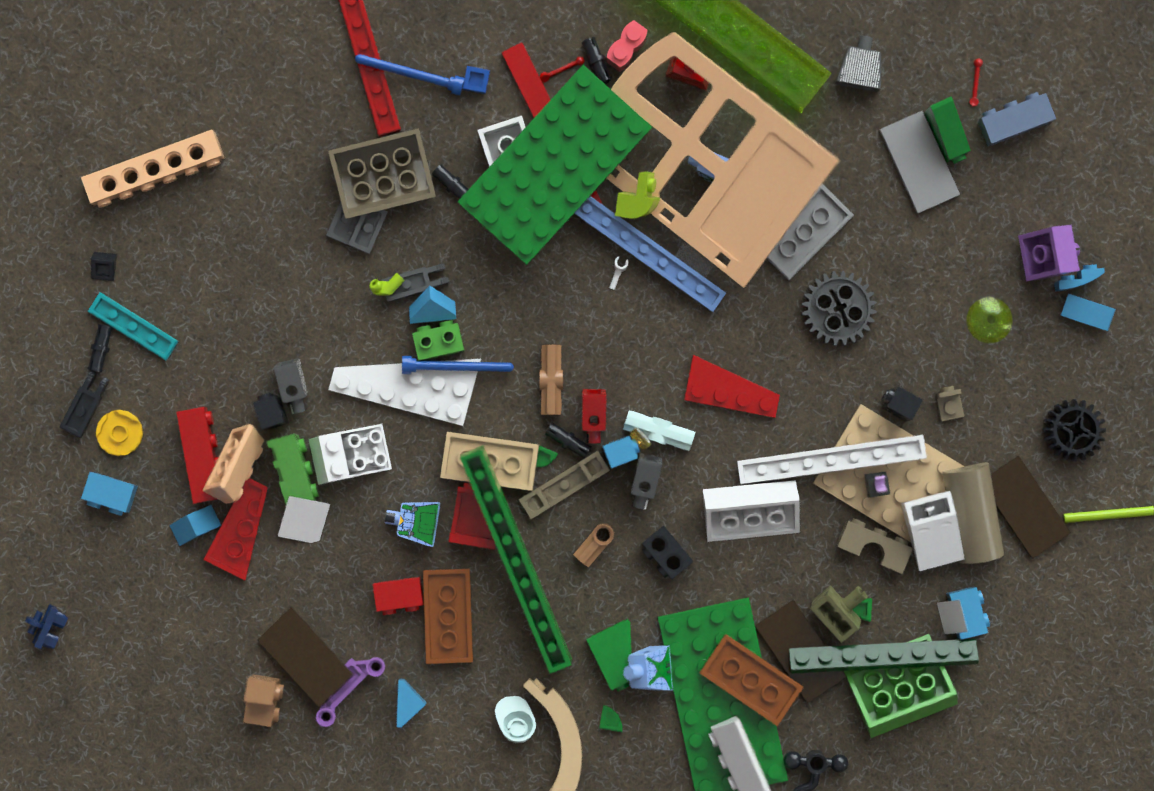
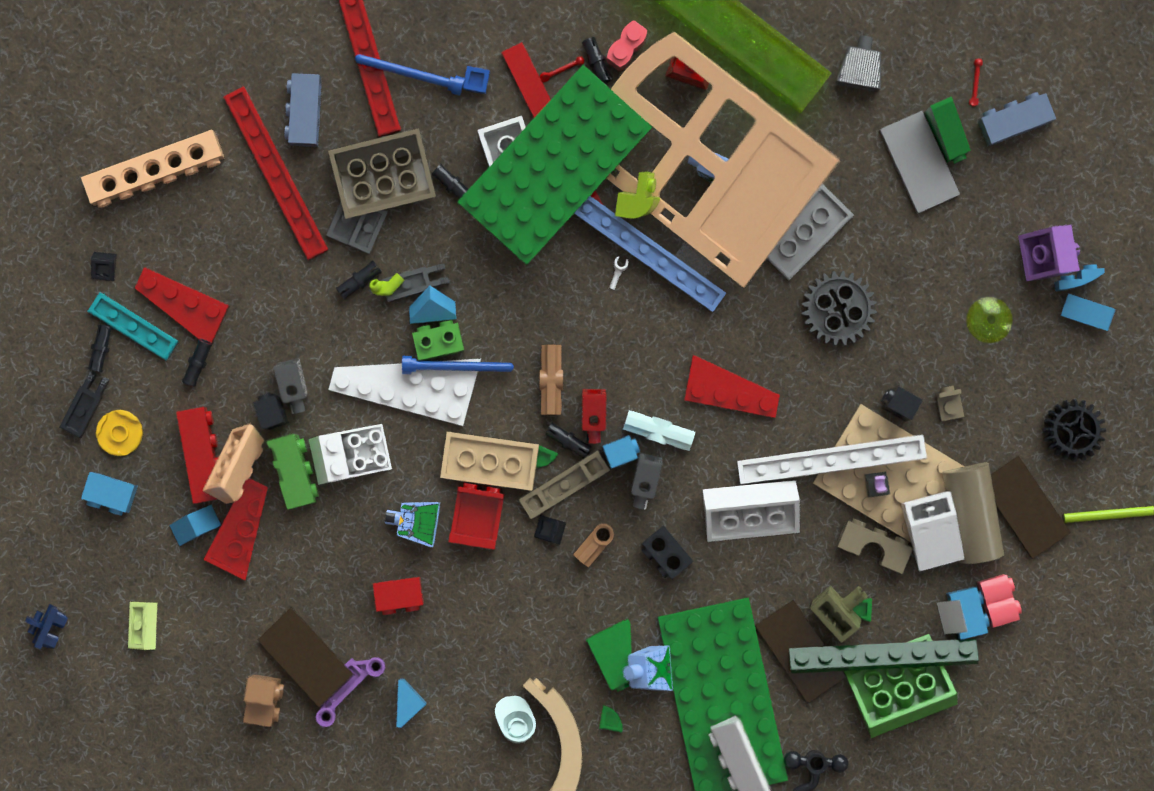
(142, 625): none -> yellowish green slope
(188, 307): none -> red wing
(197, 362): none -> black pin
(276, 173): none -> red tile
(303, 110): none -> sand blue brick
(303, 520): white sticker -> none
(358, 280): none -> black pin
(448, 616): dark orange plate -> none
(516, 559): green brick -> none
(550, 529): none -> black slope
(641, 439): clear yellow tile -> none
(751, 679): dark orange plate -> none
(999, 600): none -> coral brick

